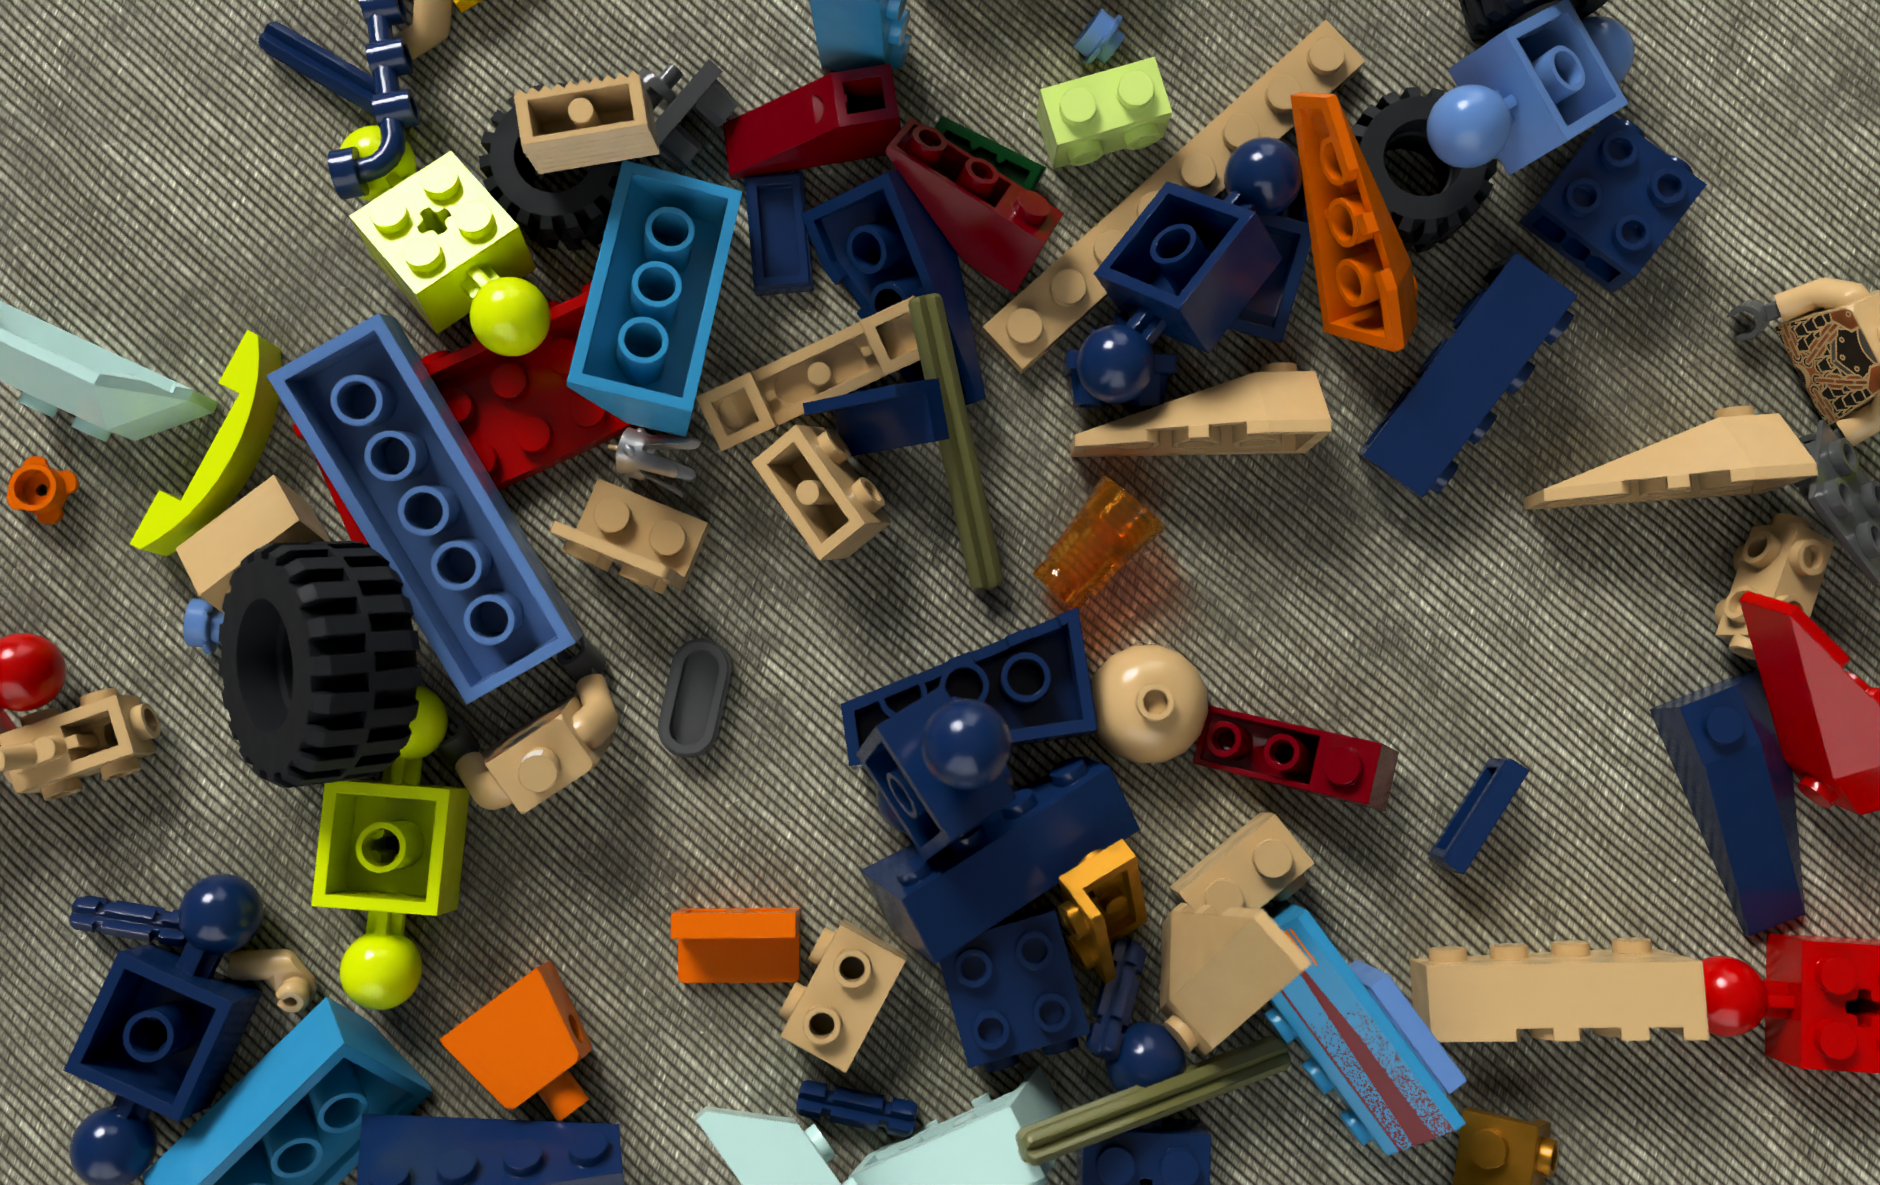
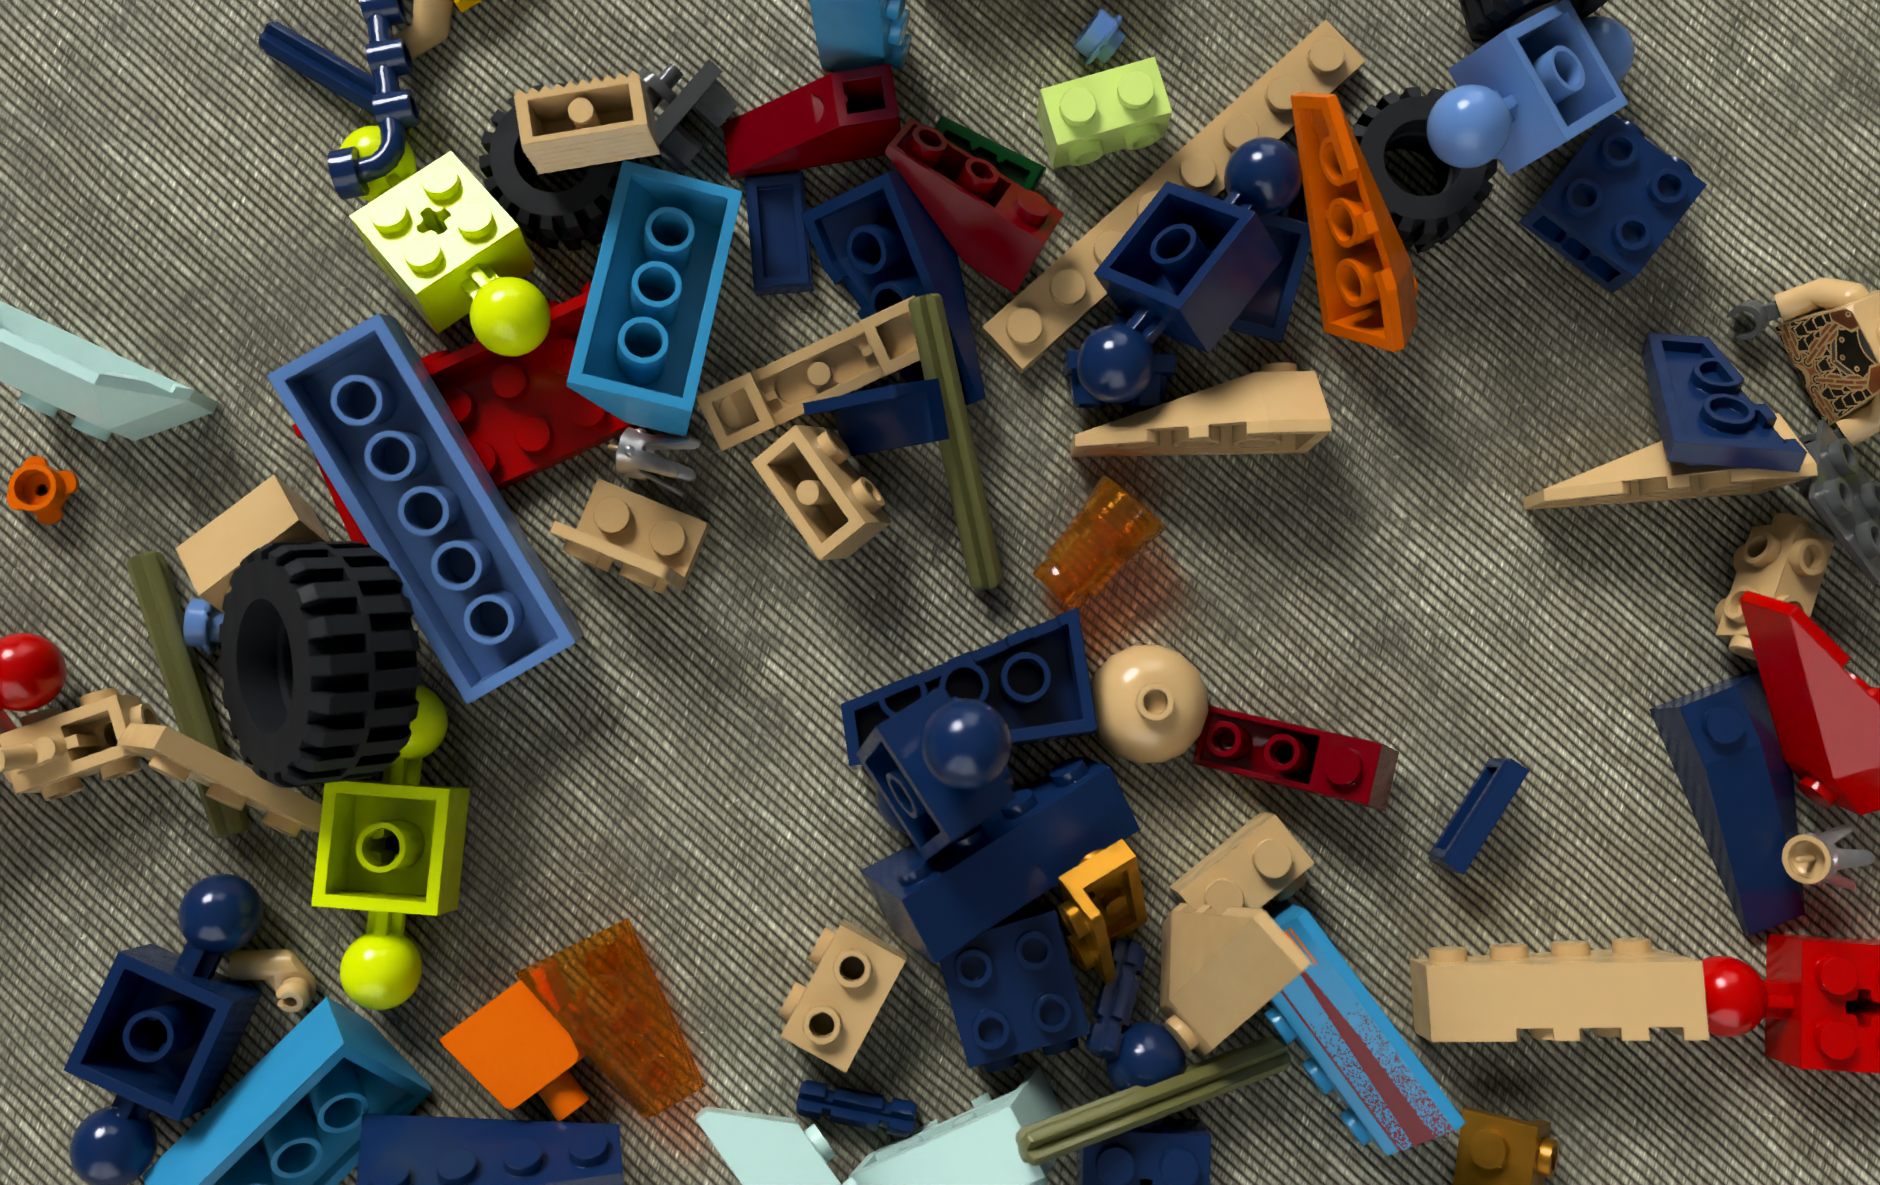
(127, 920): dark blue axle -> none
(181, 675): none -> olive axle
(227, 779): none -> tan wing
(229, 458): neon yellow slope -> none
(547, 749): tan torso -> none
(618, 1016): none -> clear orange wing
(695, 698): dark grey tile -> none
(737, 944): orange panel -> none
(1410, 1026): medium blue tile -> none
(1469, 374): dark blue wedge -> none
(1706, 413): none -> dark blue wing
(1815, 857): none -> piece

